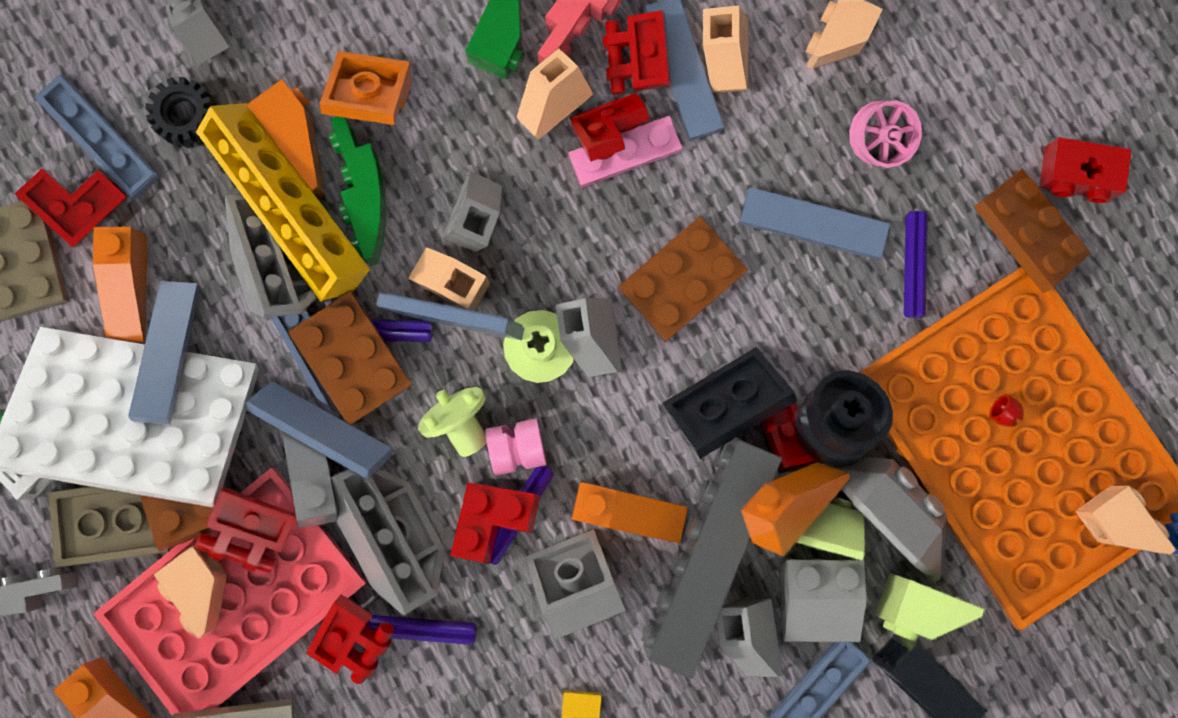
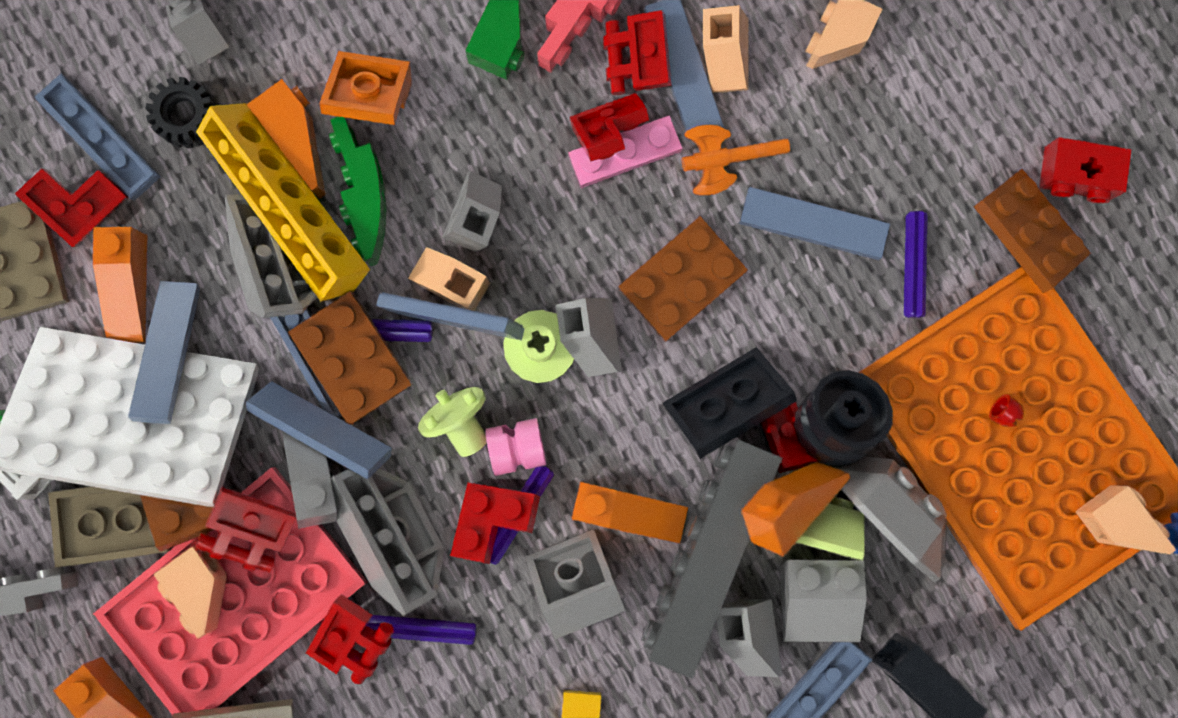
(552, 94): light nougat slope -> none
(713, 158): none -> orange piece
(885, 133): bright pink wheel -> none
(922, 611): yellowish green slope -> none

